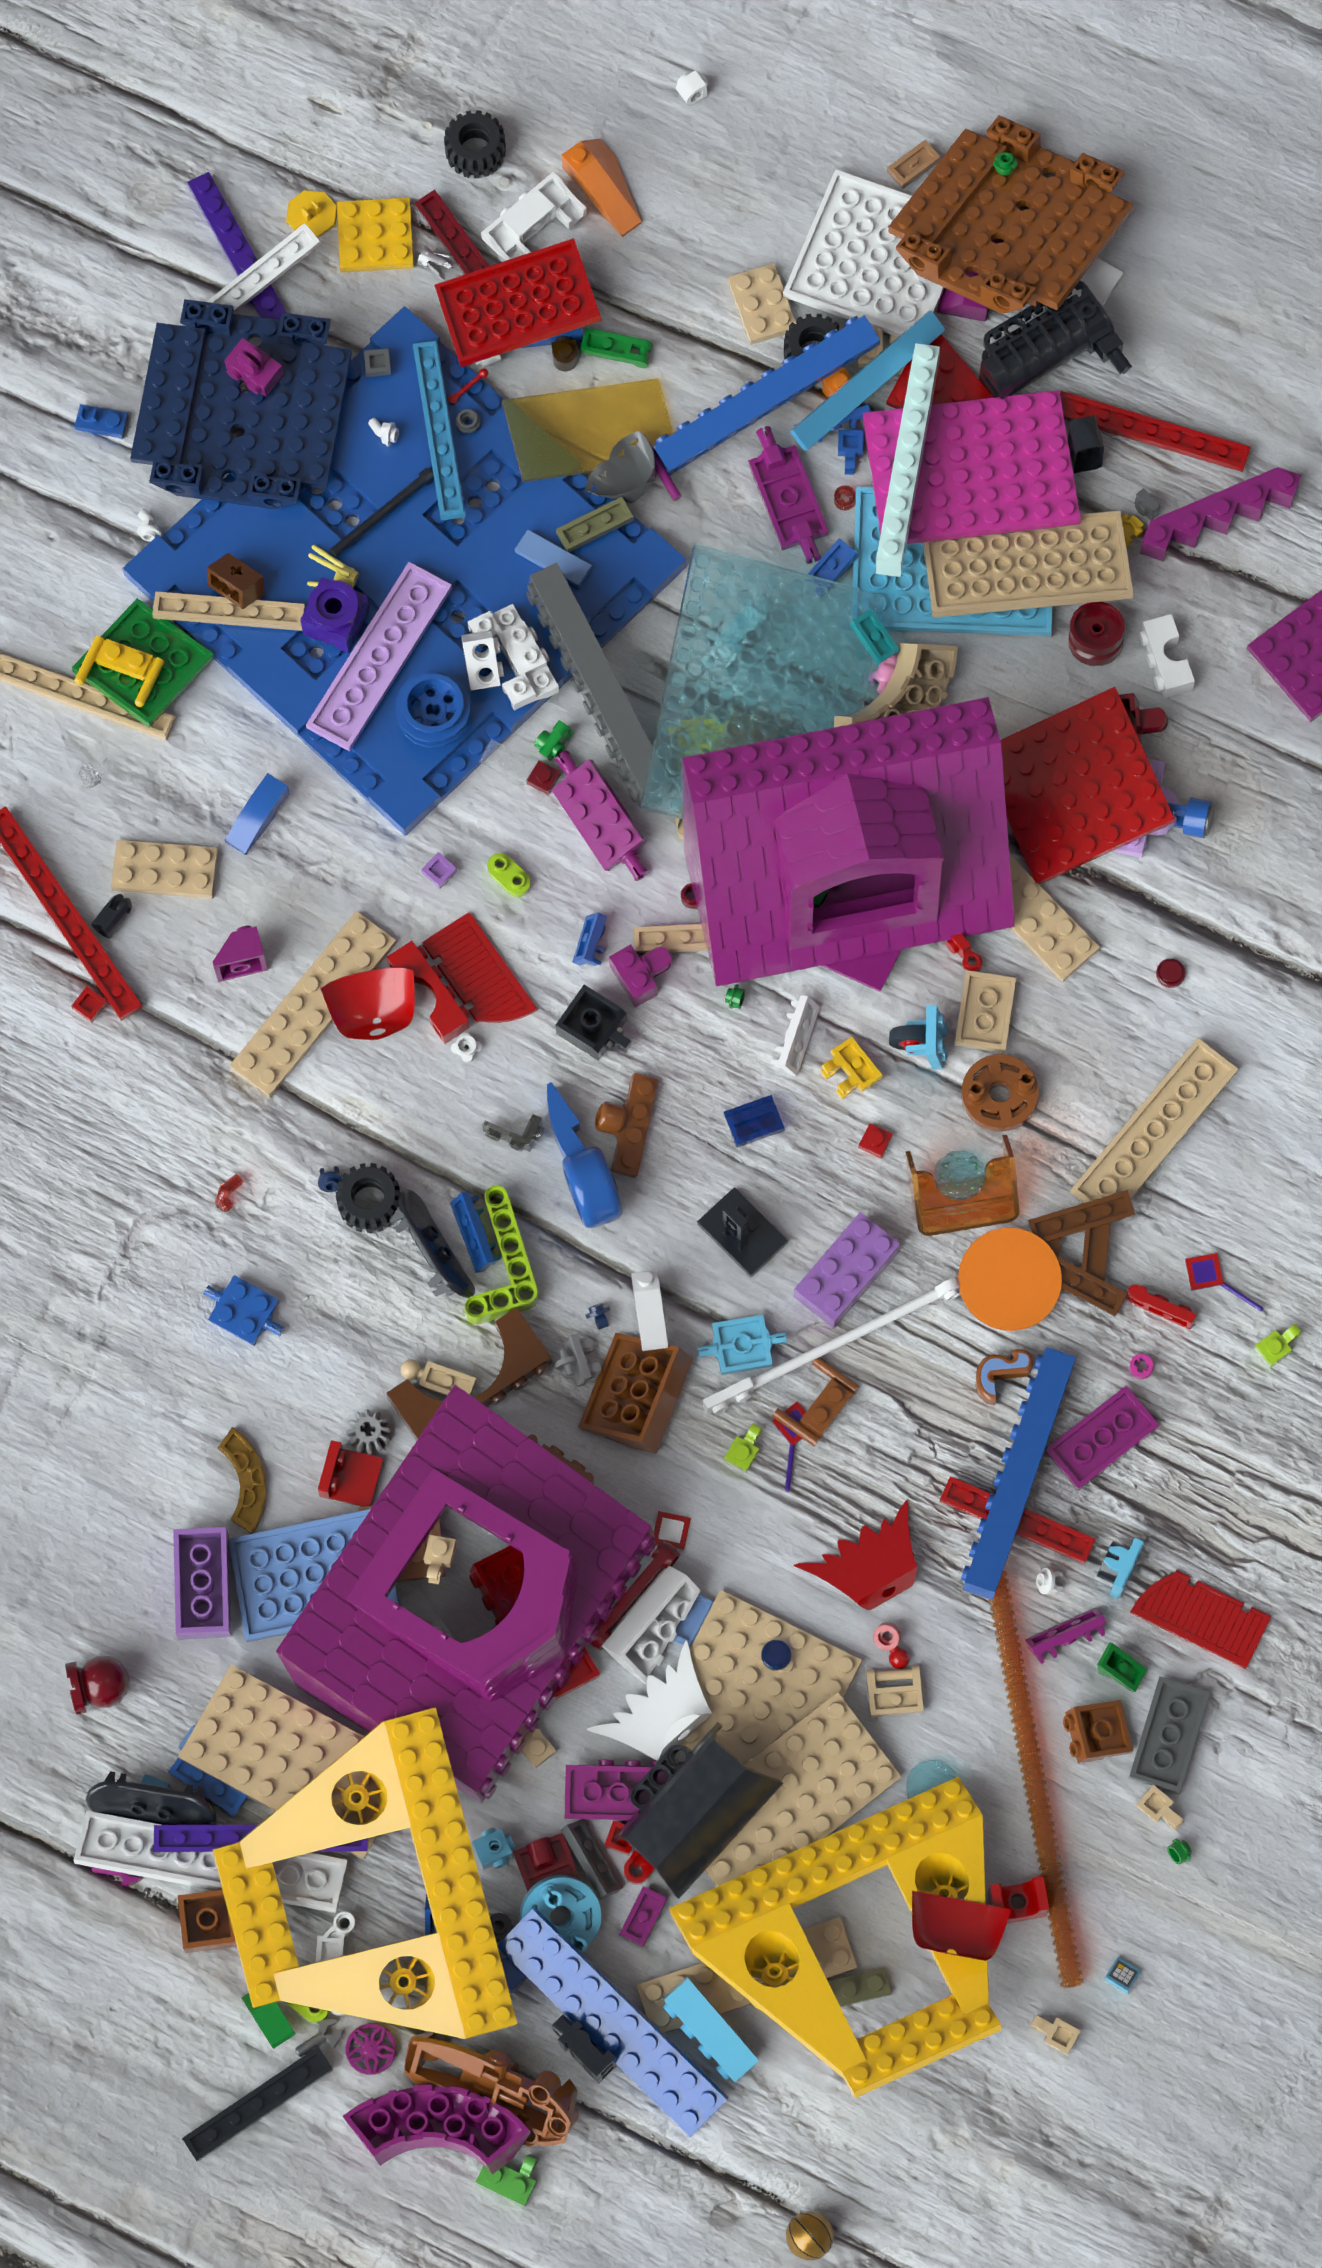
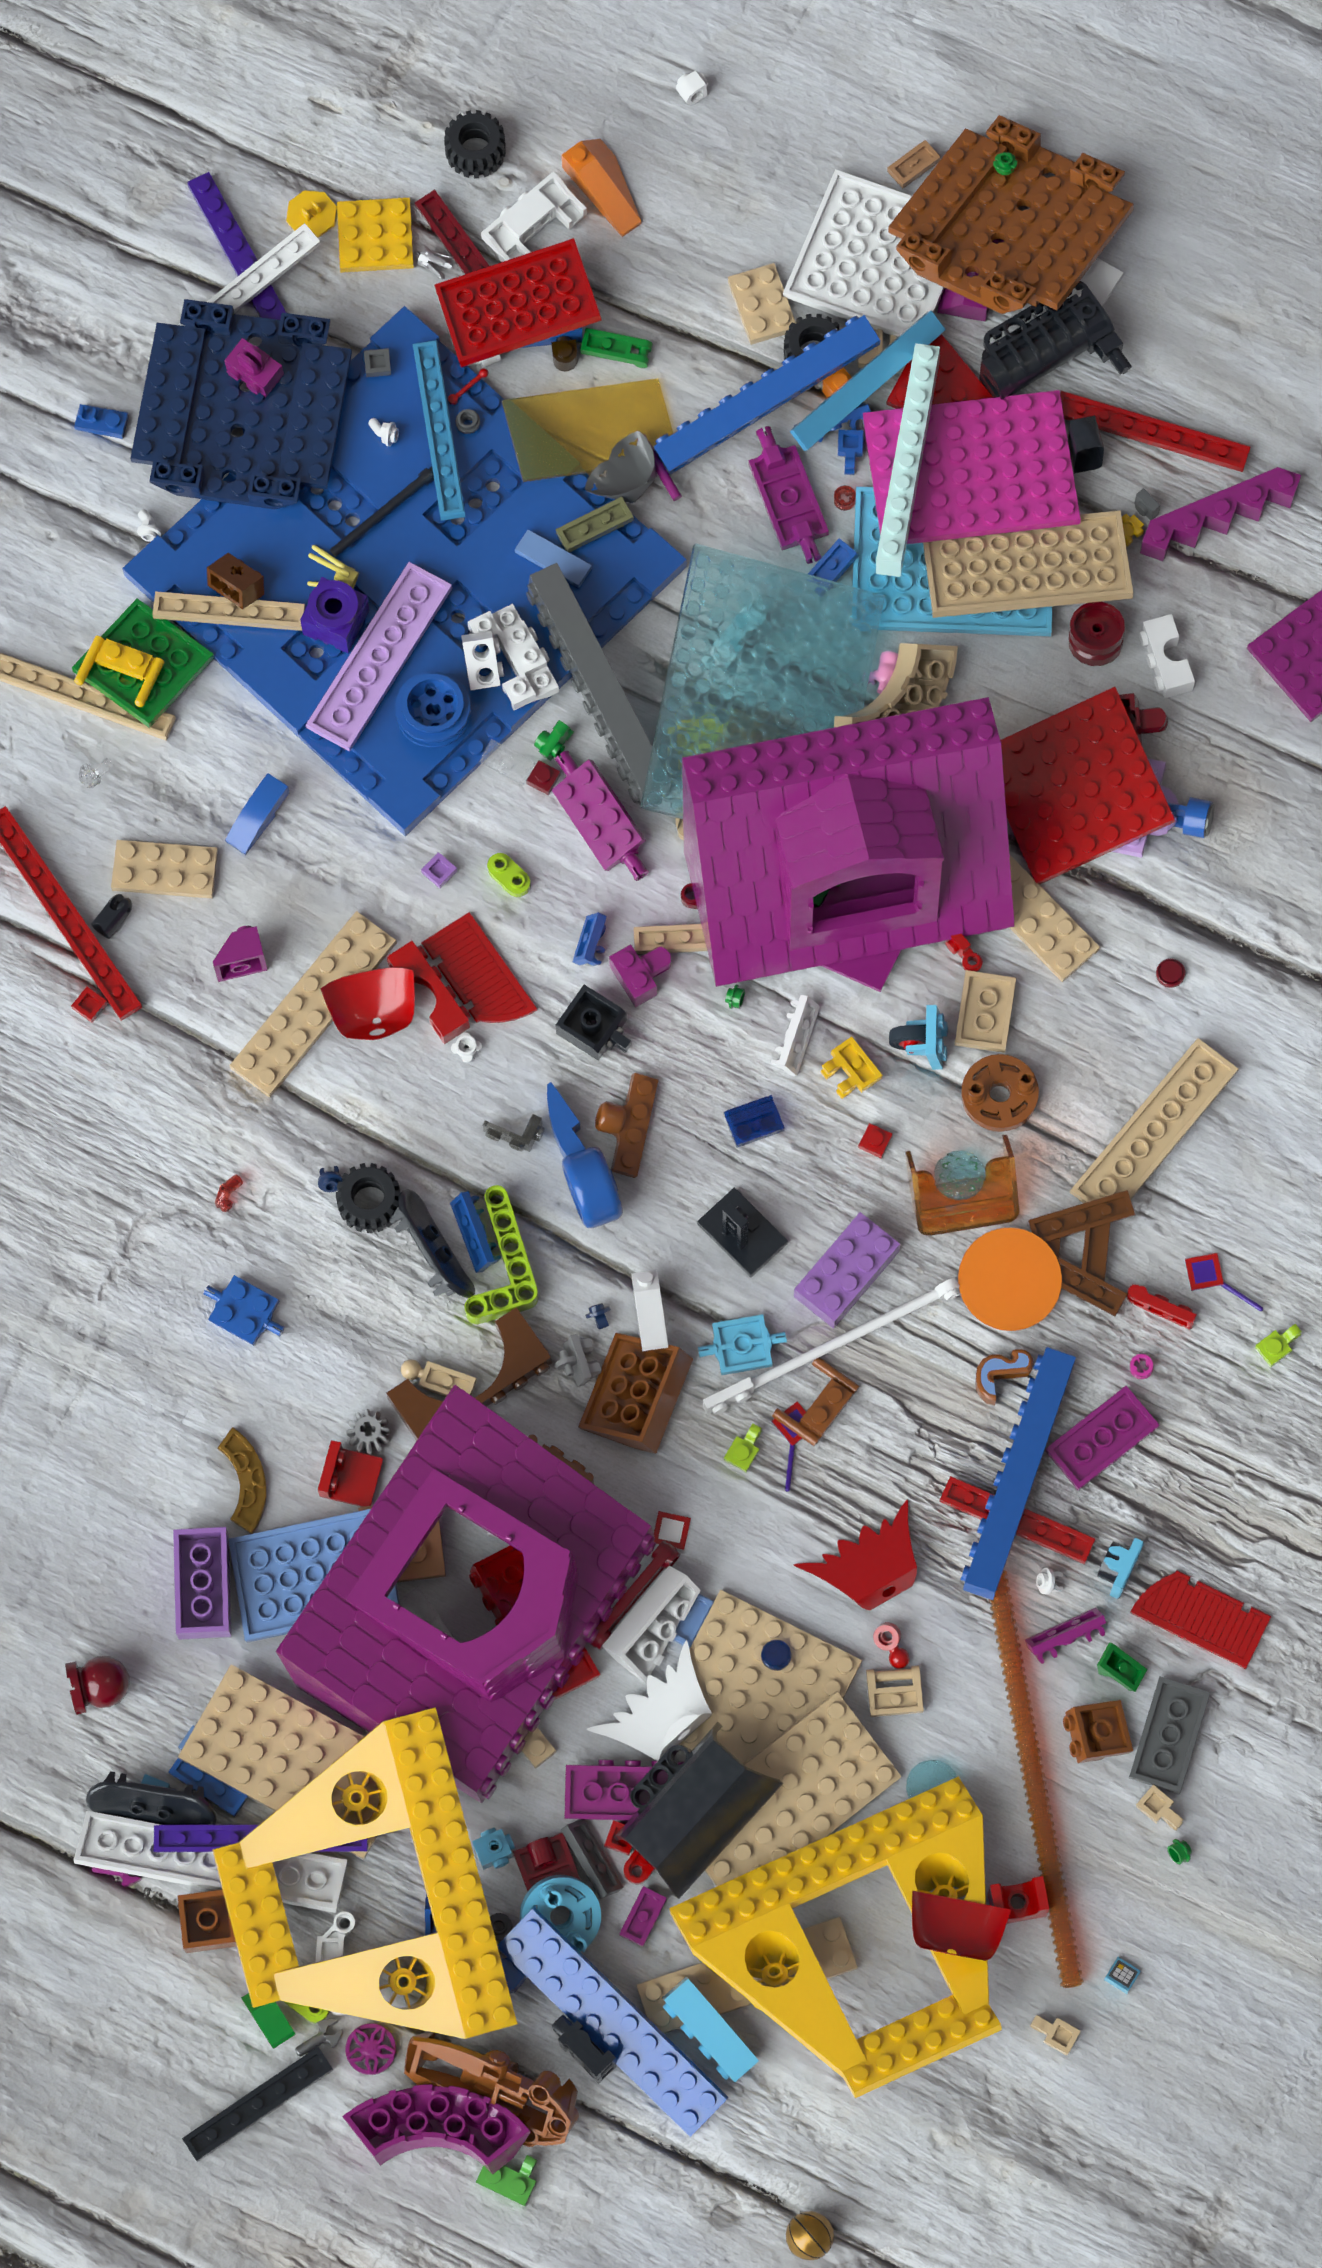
(438, 1554): tan plate -> none
(861, 1987): olive plate -> none
(874, 636): teal plate -> none

